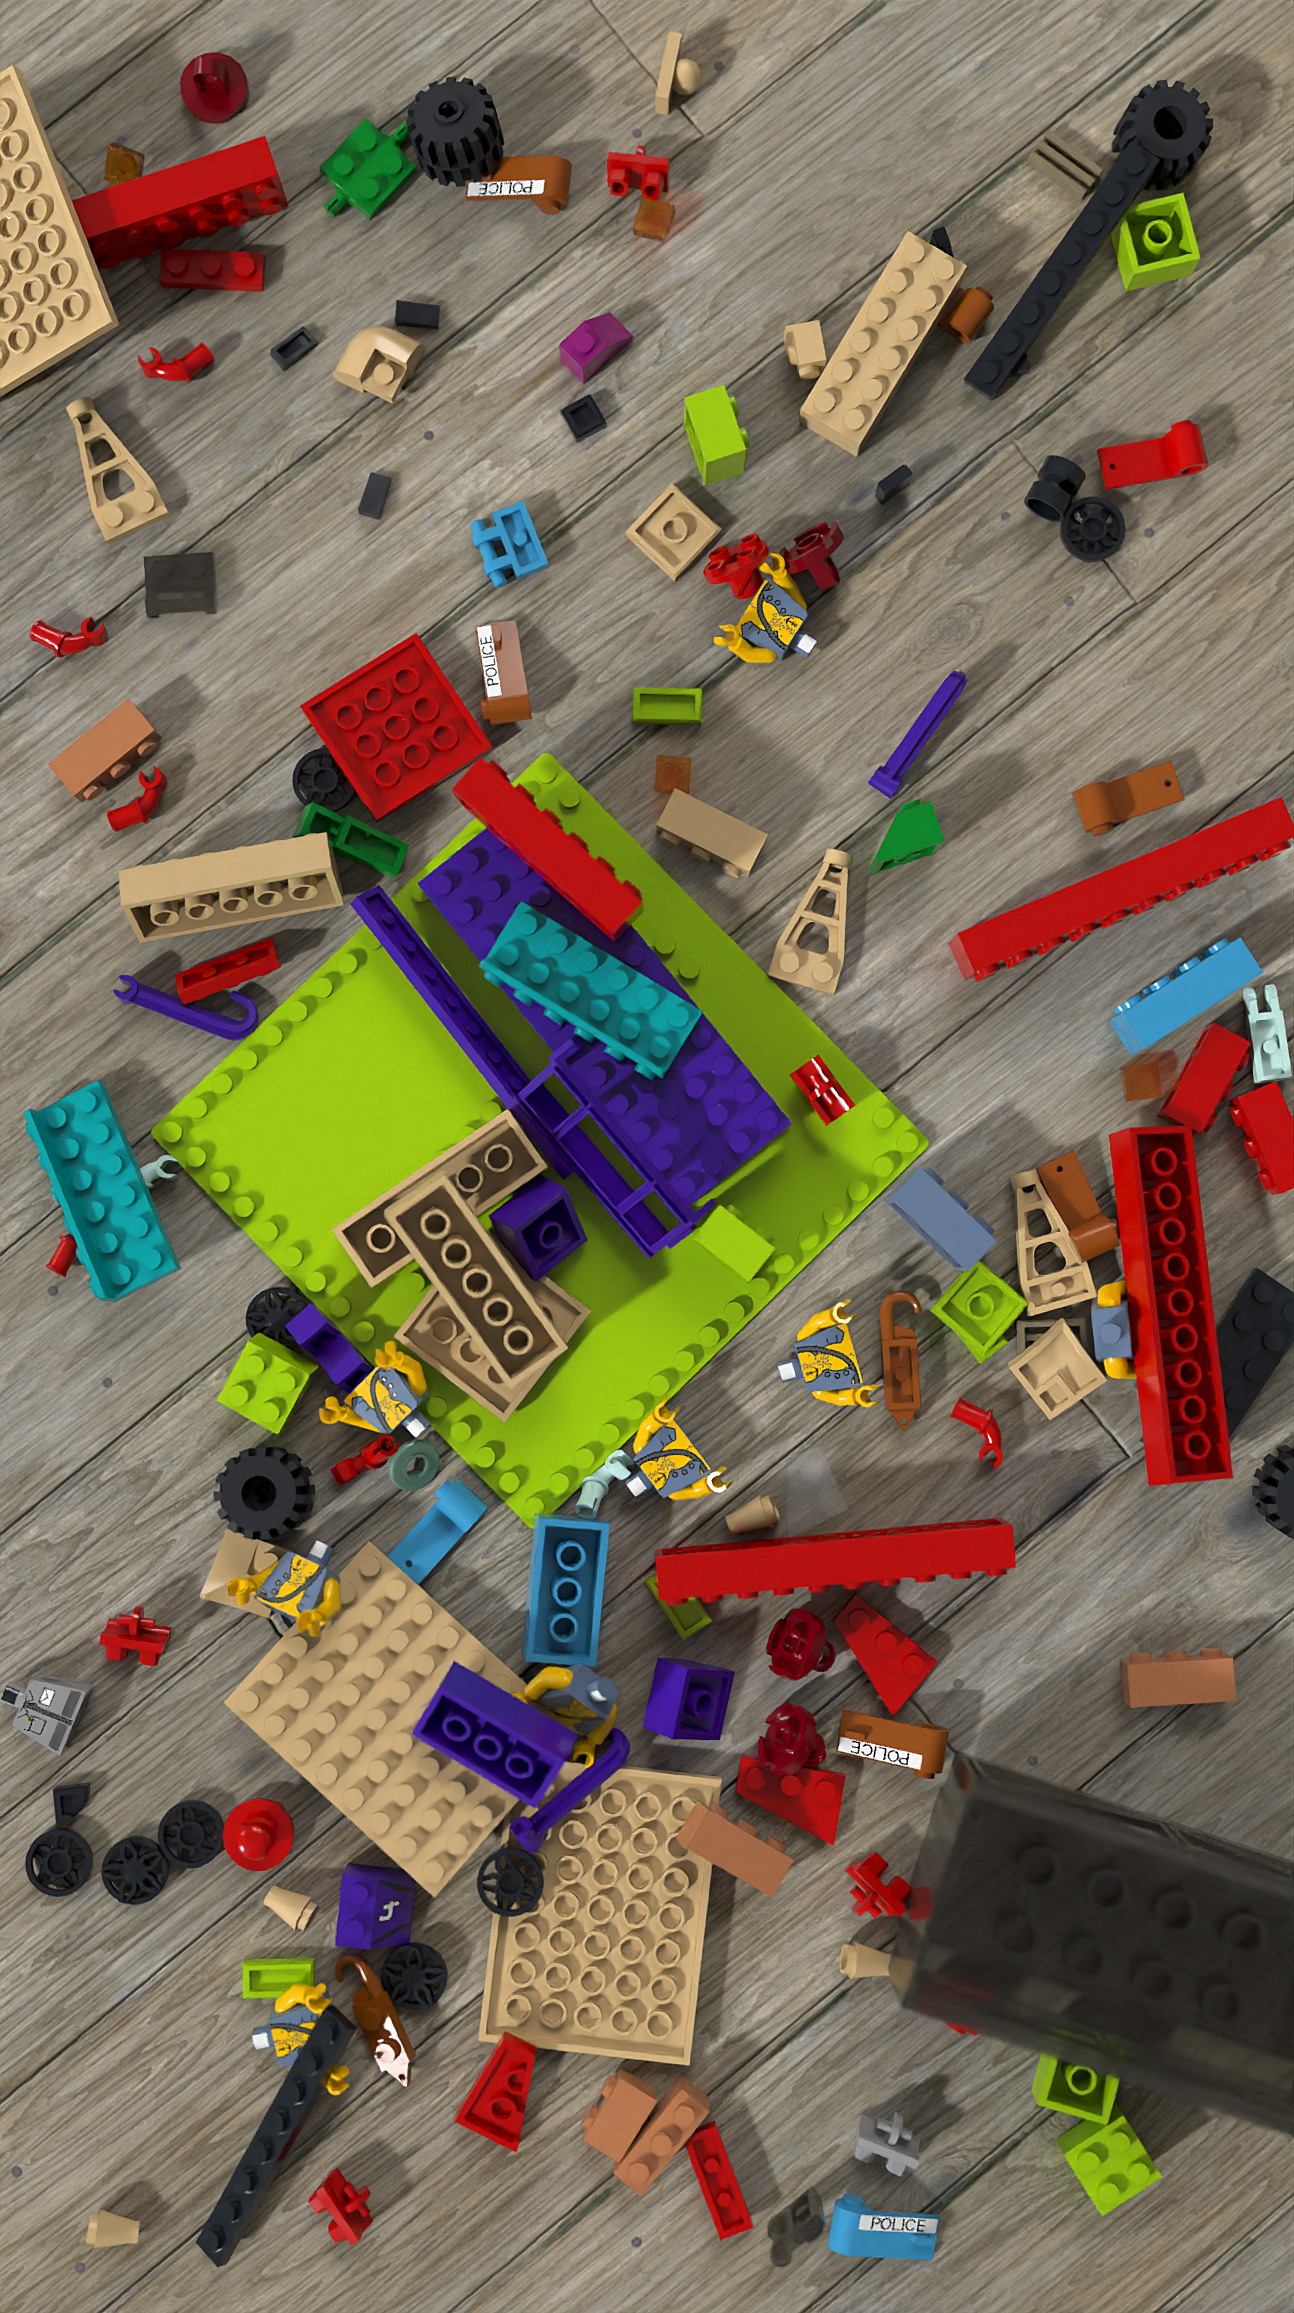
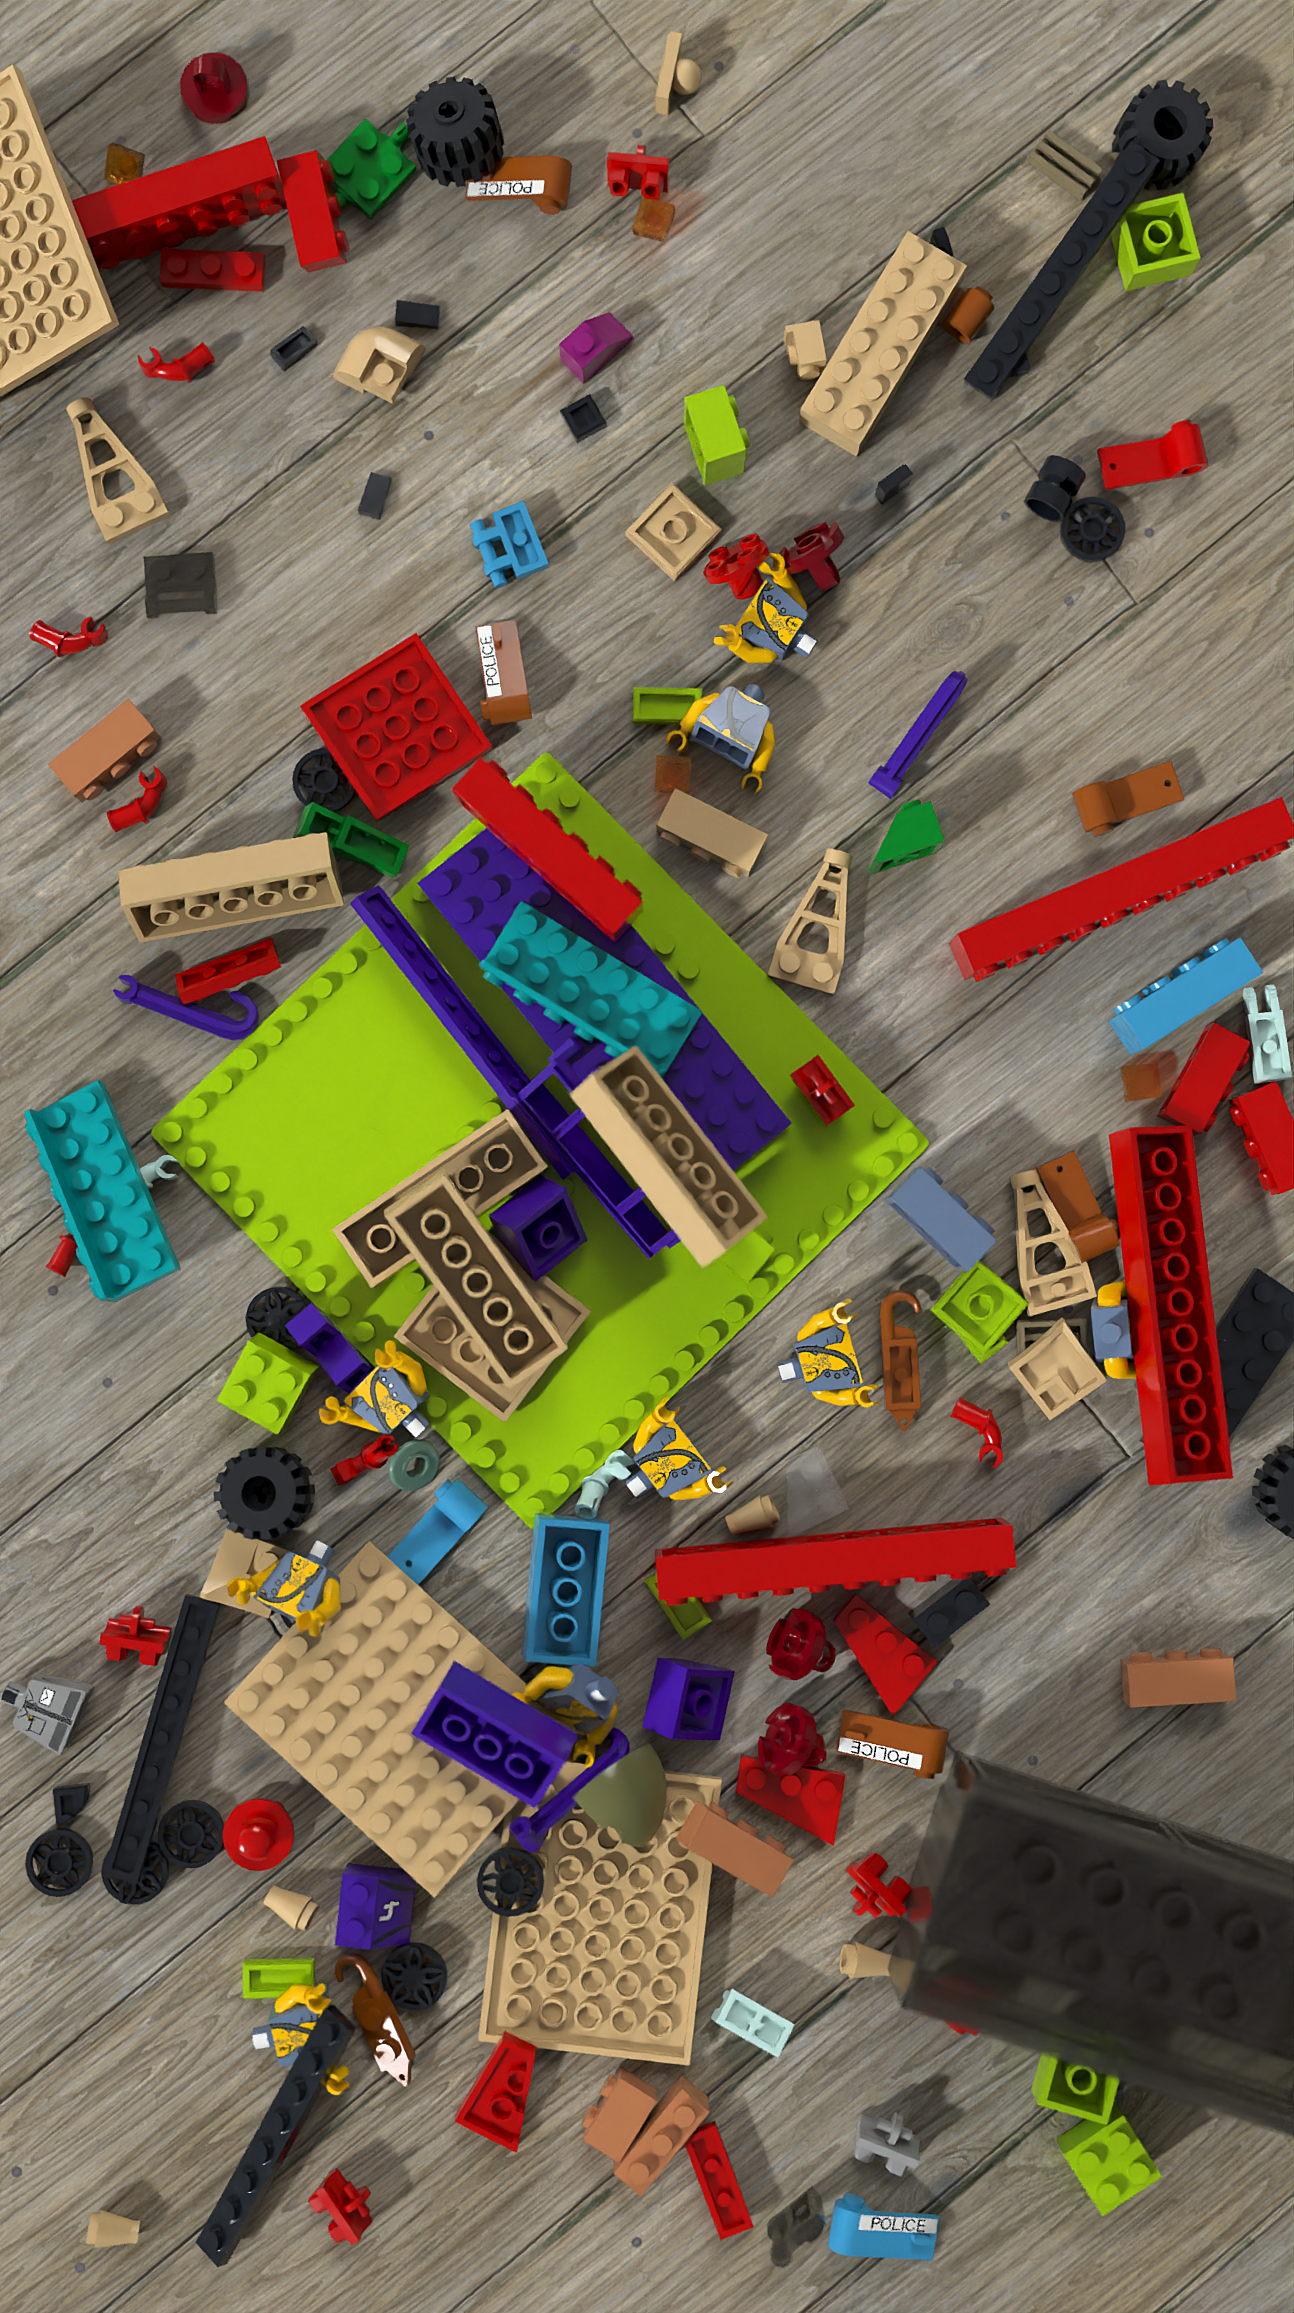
(161, 1739): none -> black plate
(313, 211): none -> red brick
(628, 1796): none -> olive brick
(668, 1155): none -> tan brick
(732, 727): none -> torso
(753, 2022): none -> light aqua hinge
(948, 1609): none -> black brick

